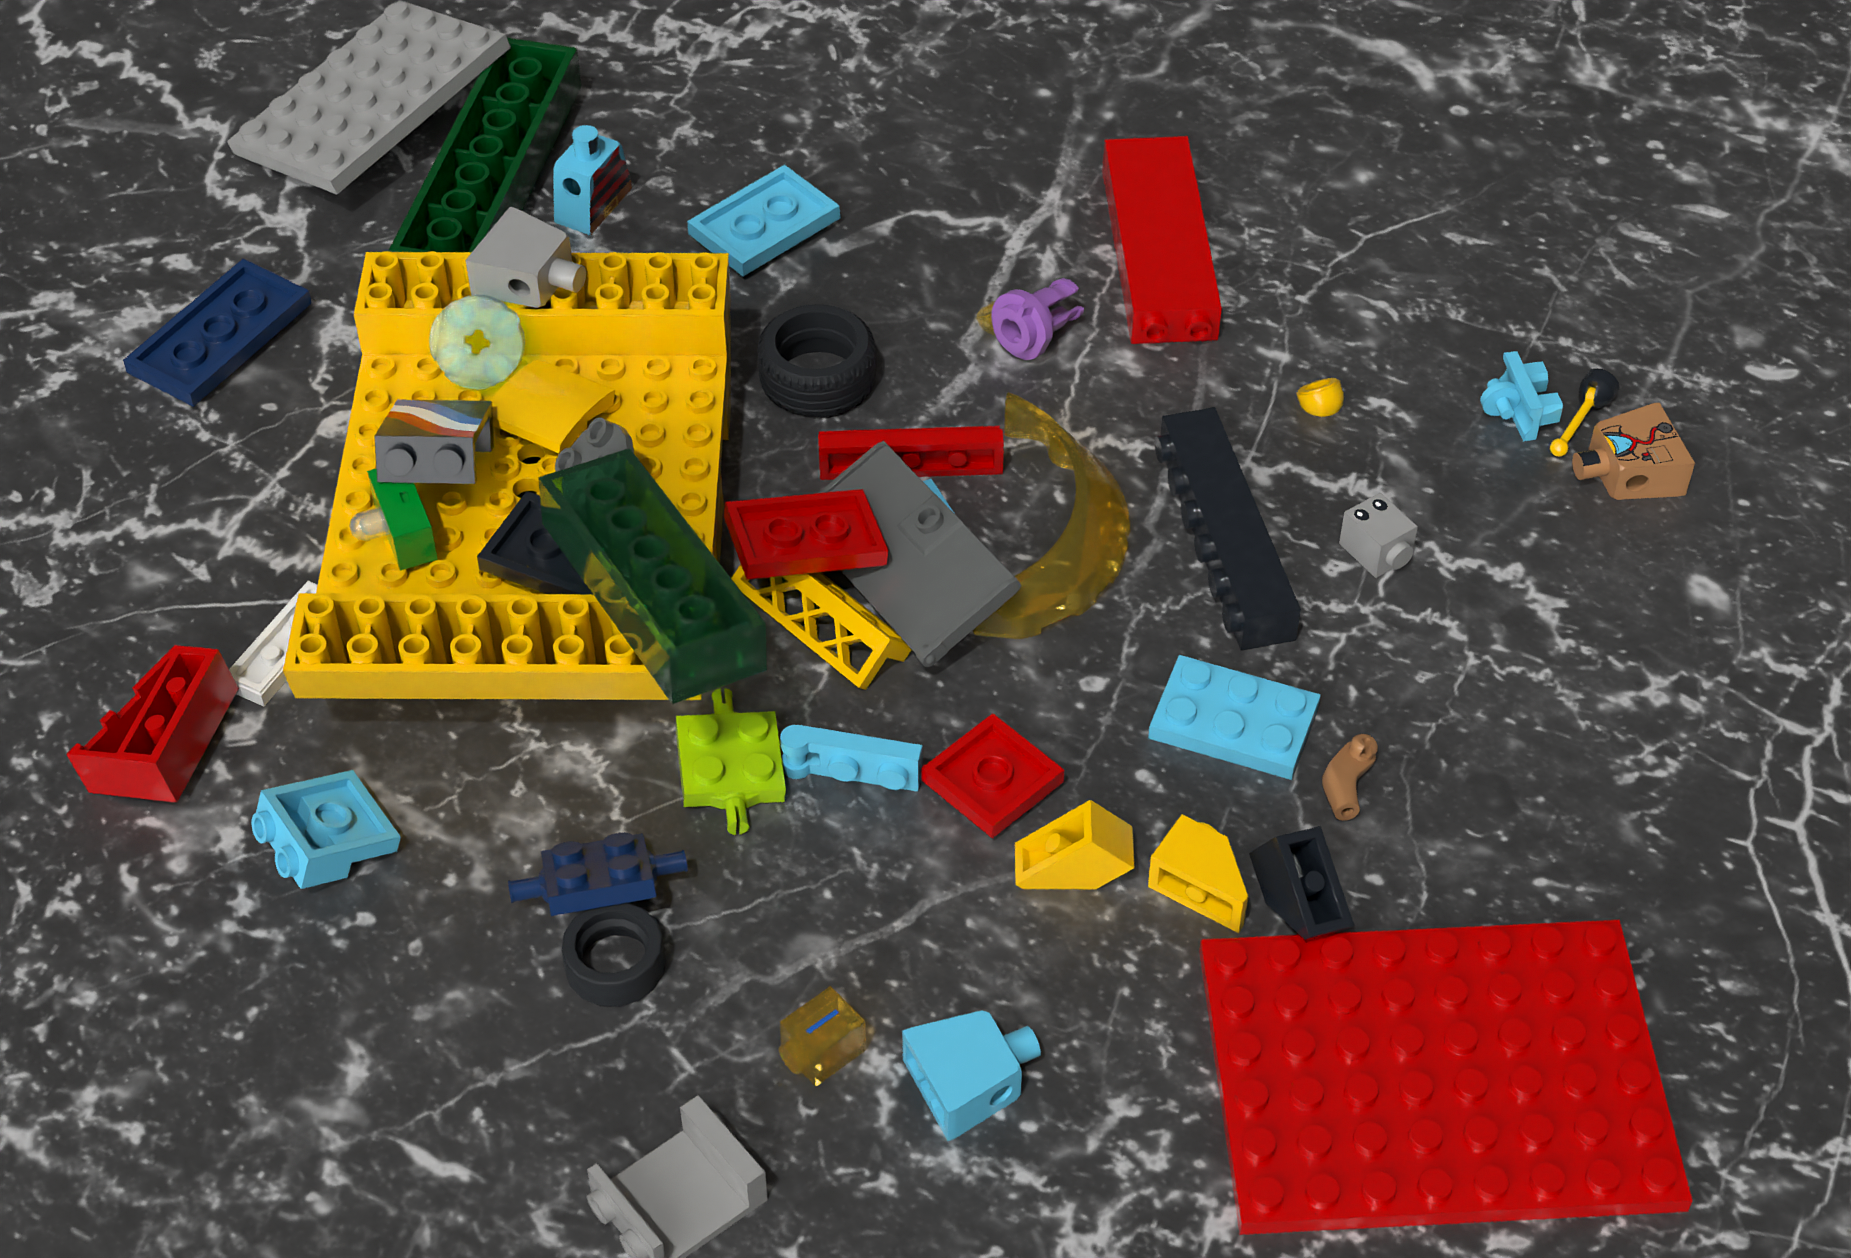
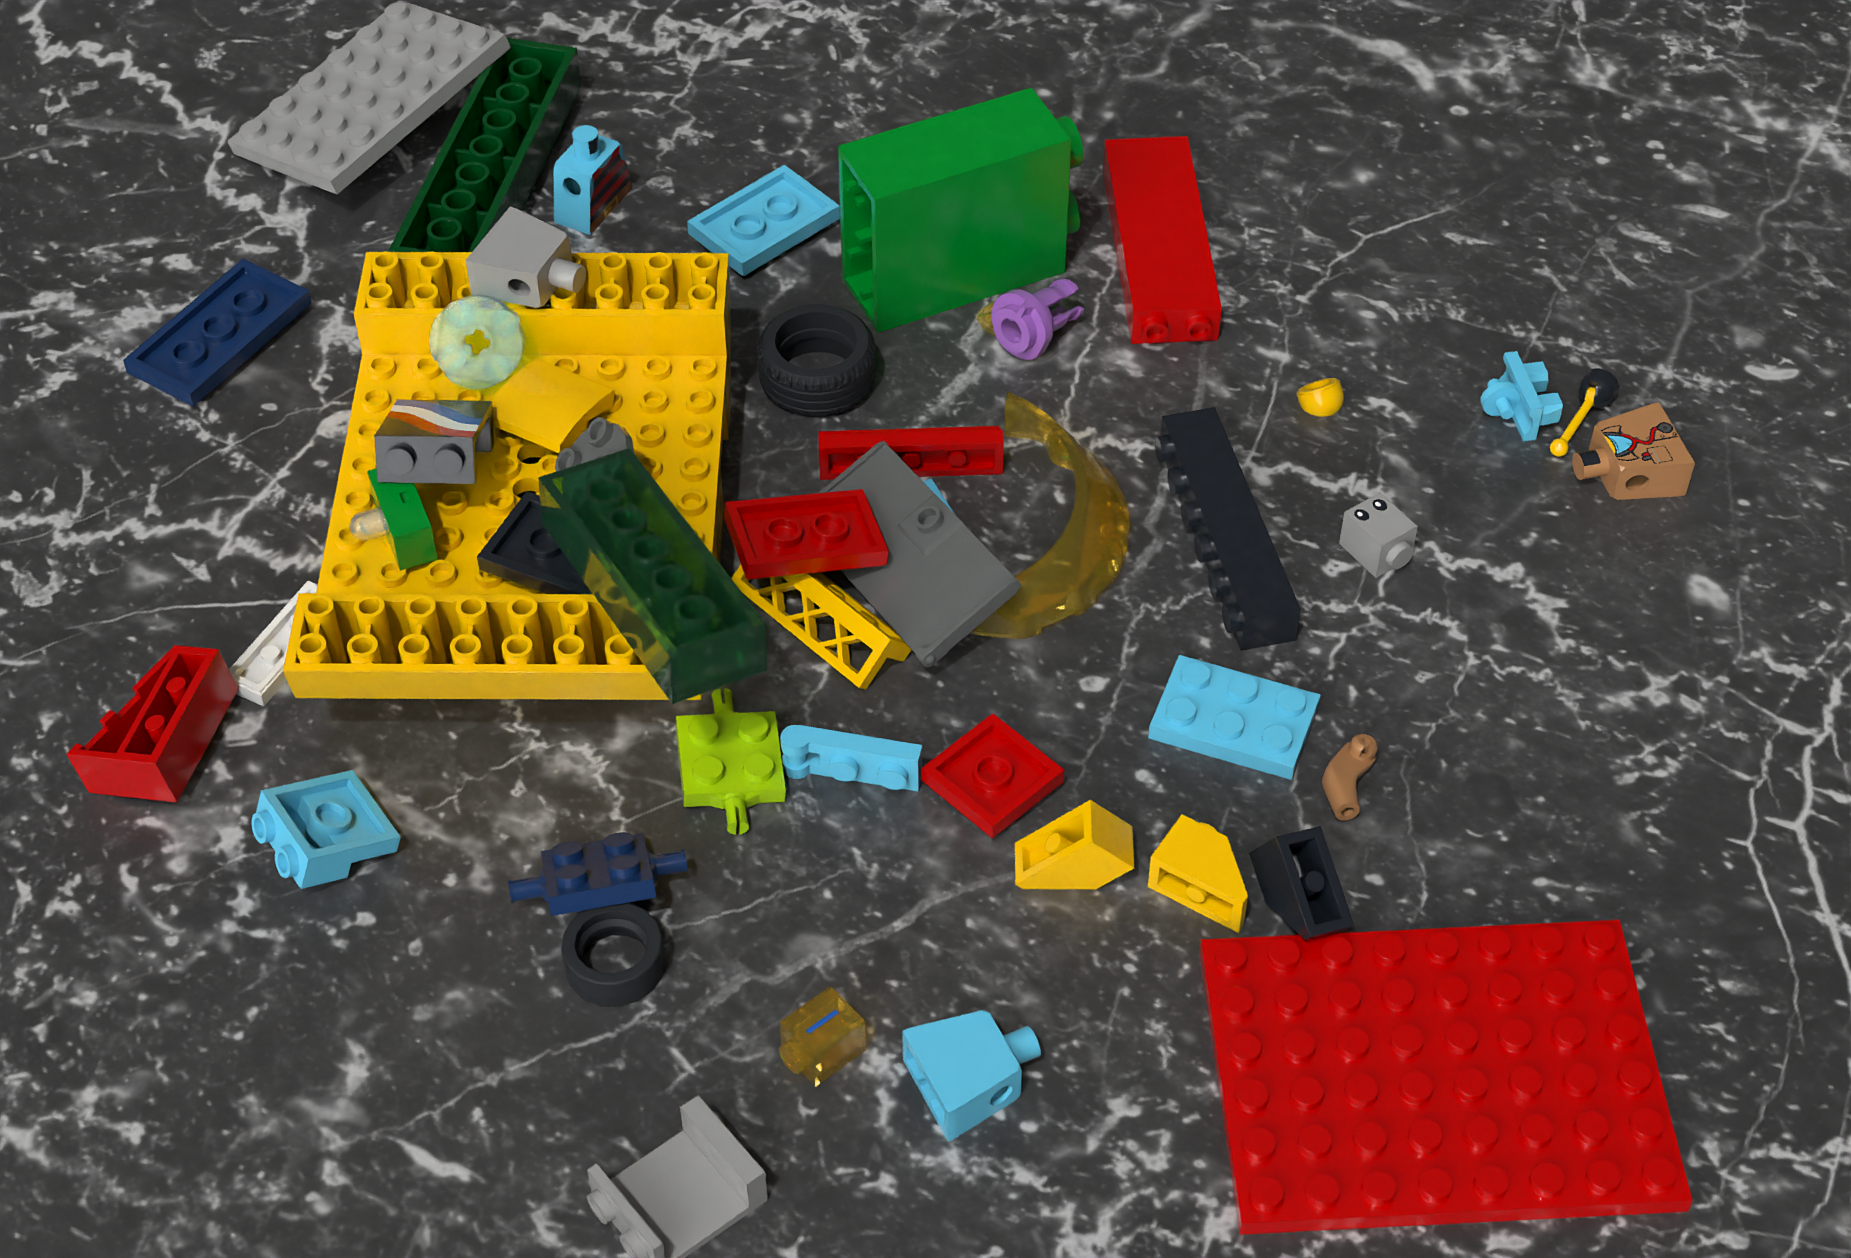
(957, 207): none -> green brick

